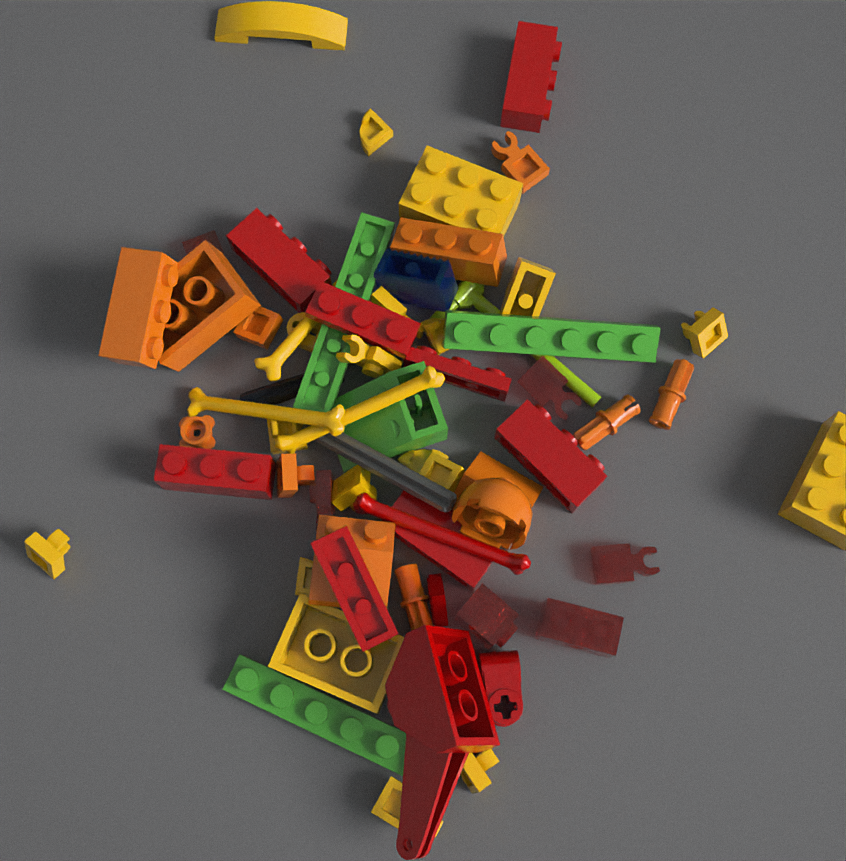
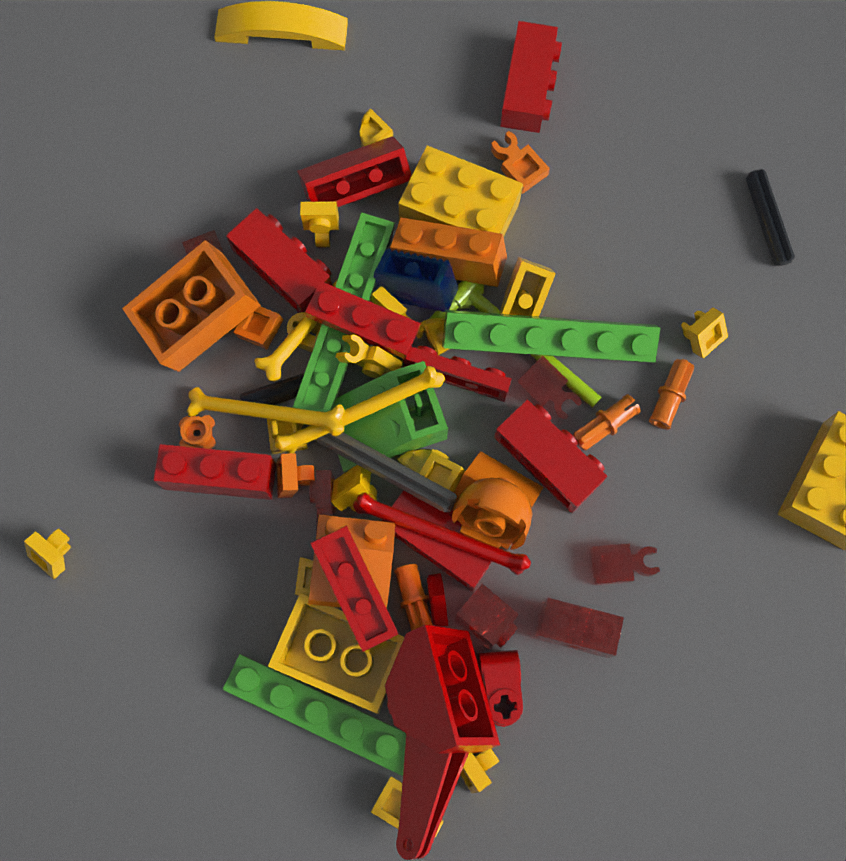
(139, 308): orange brick -> none
(320, 219): none -> yellow plate
(356, 173): none -> red brick
(770, 217): none -> black axle

